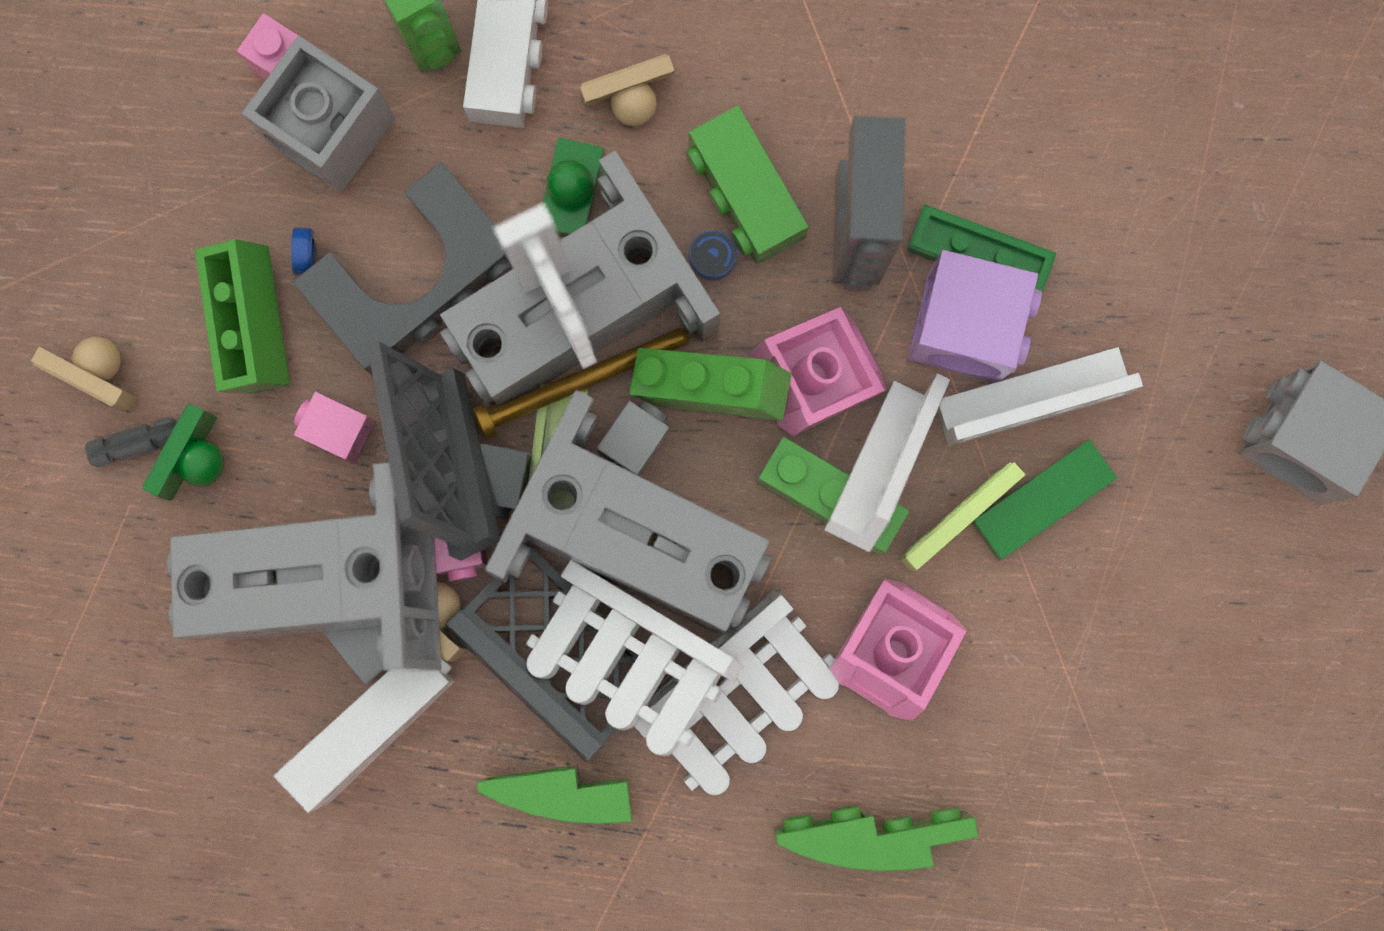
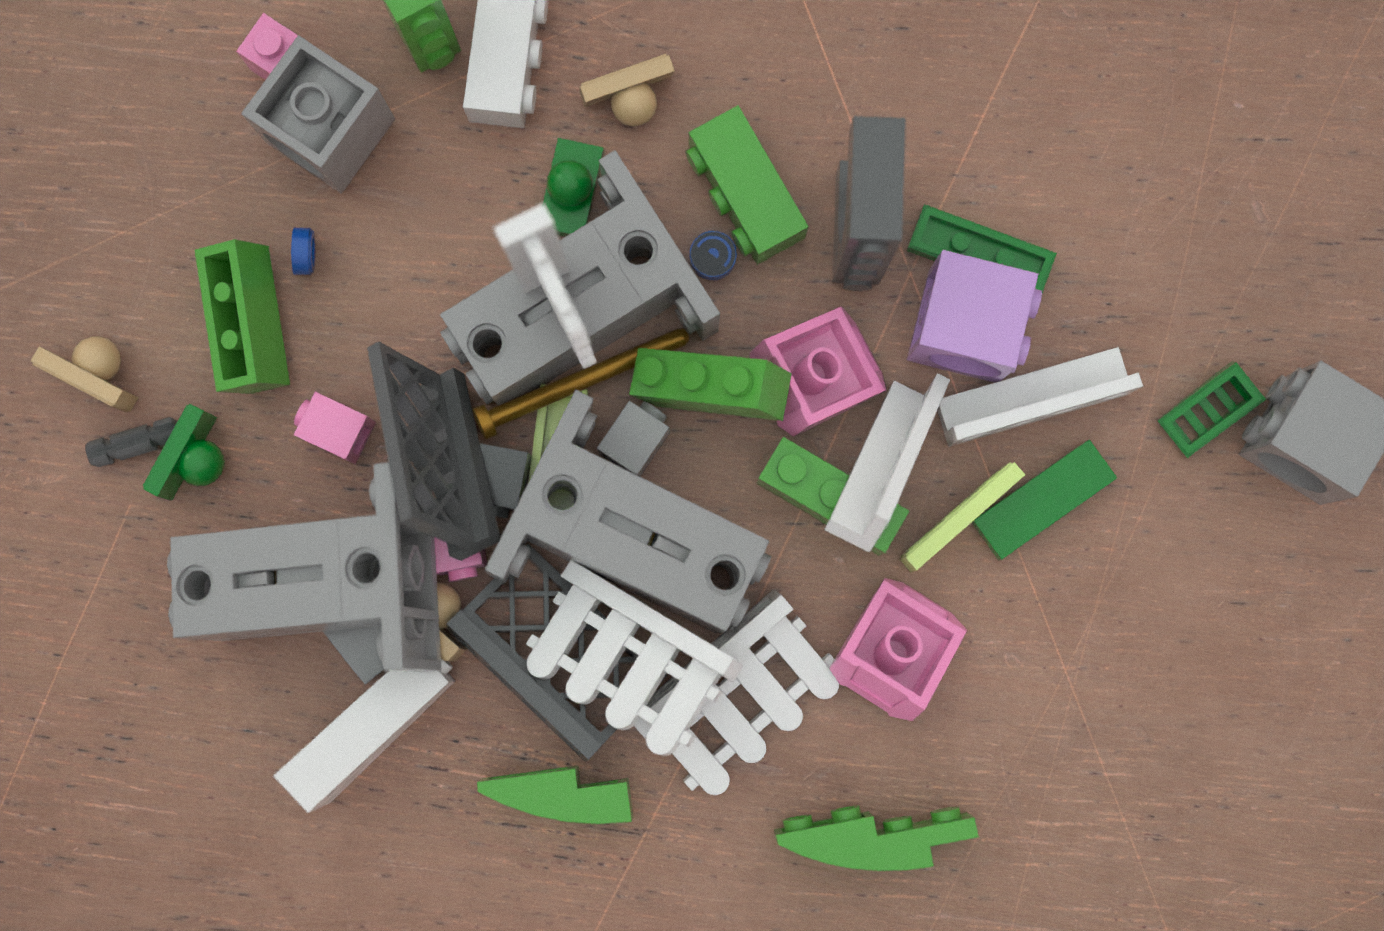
(471, 262): dark grey arch -> none
(1241, 382): none -> green slope

